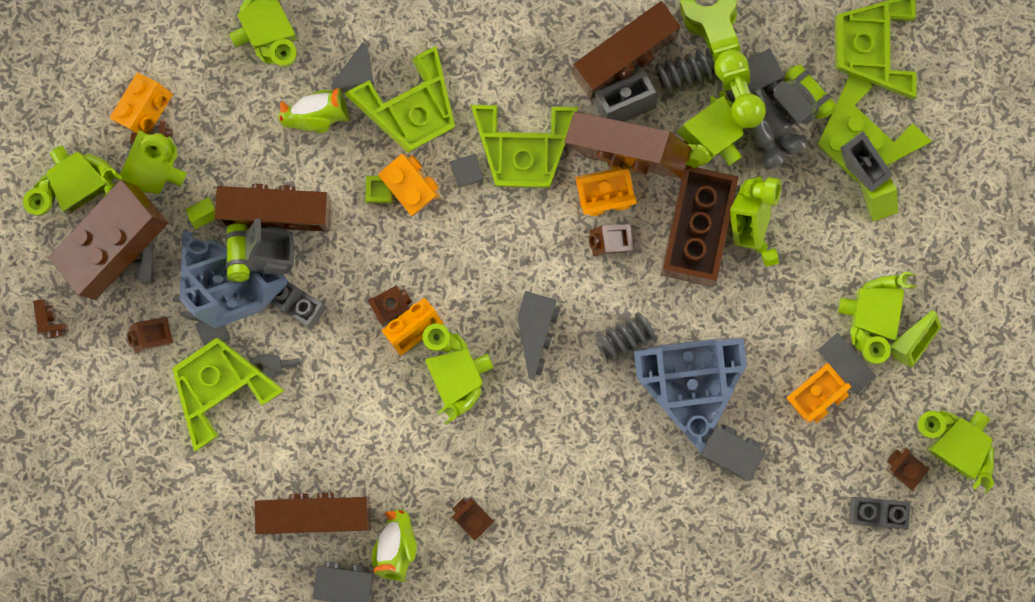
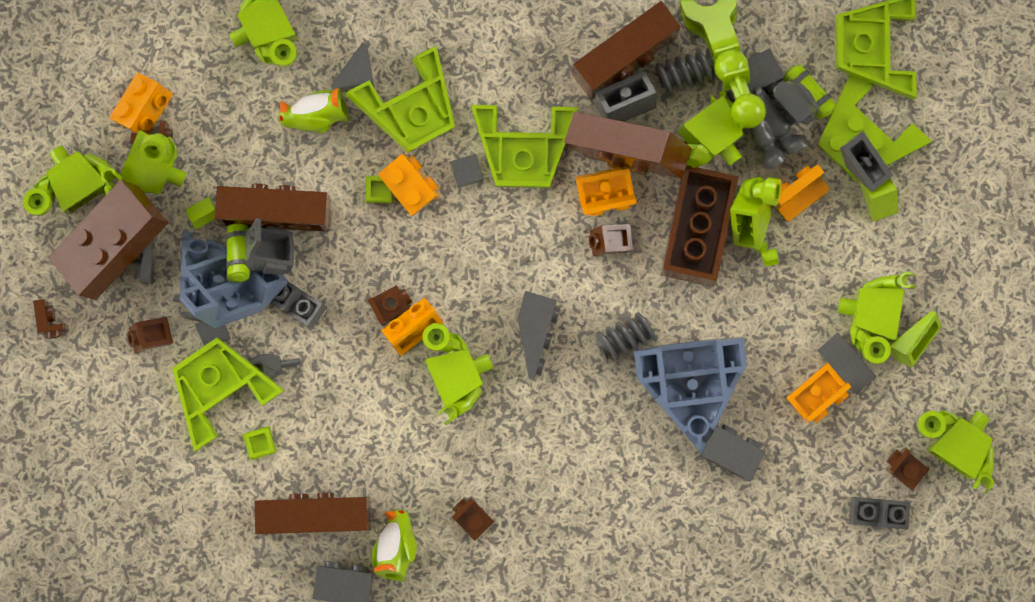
(259, 443): none -> lime tile
(801, 193): none -> light orange bracket

